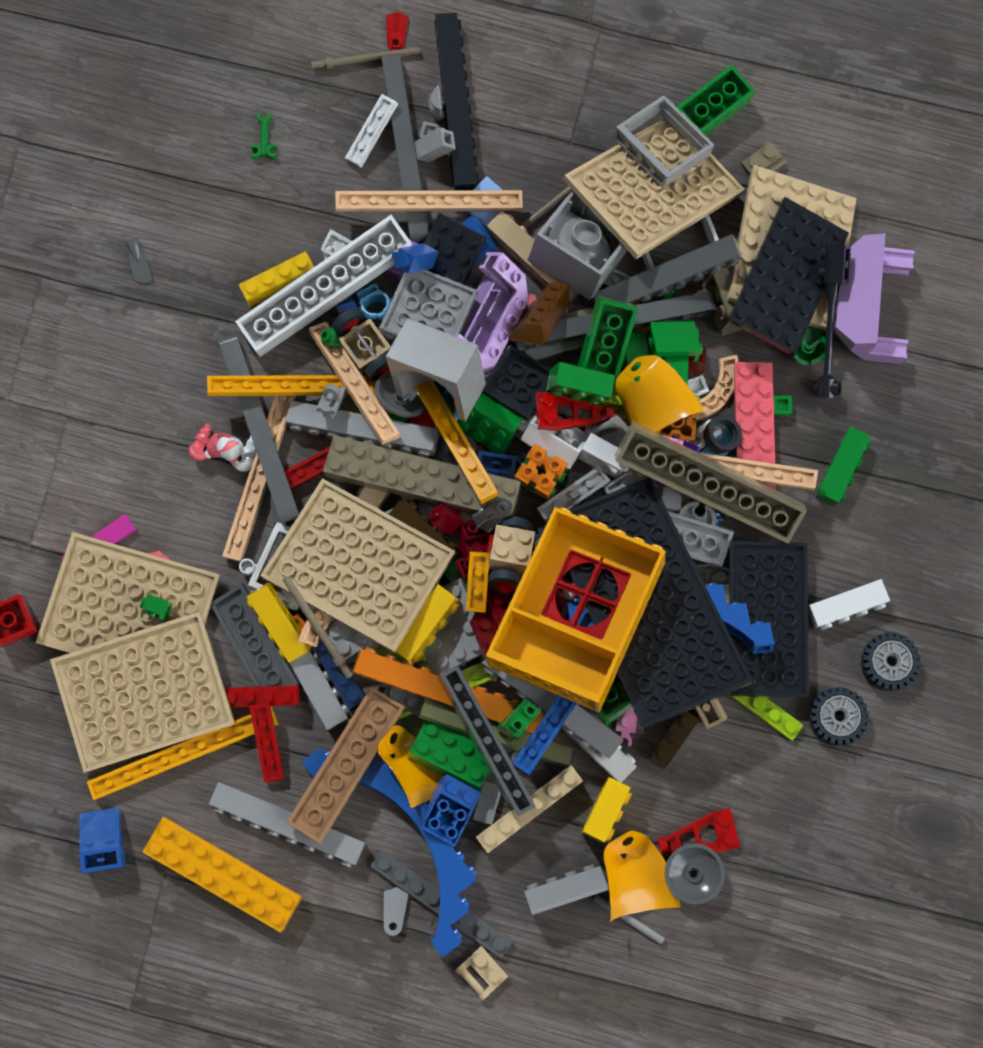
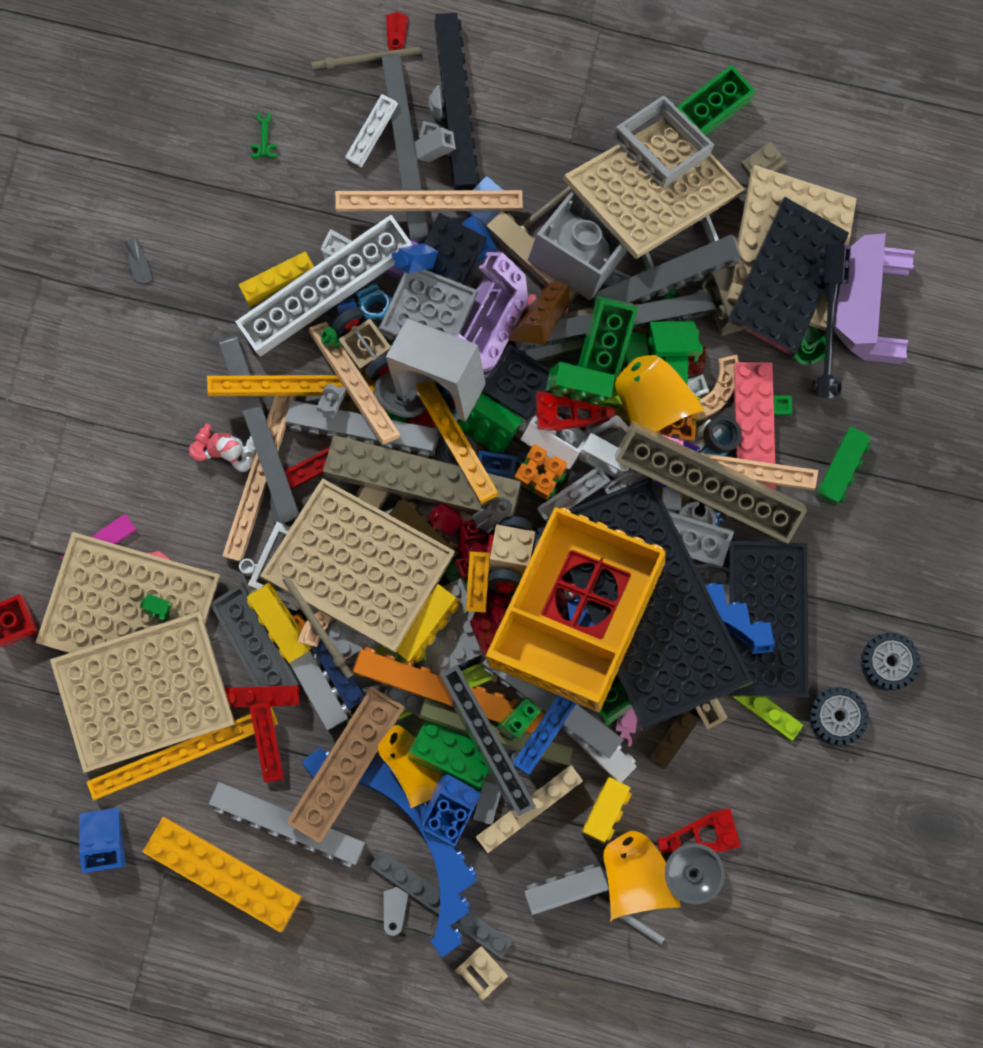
(847, 604): white brick -> none

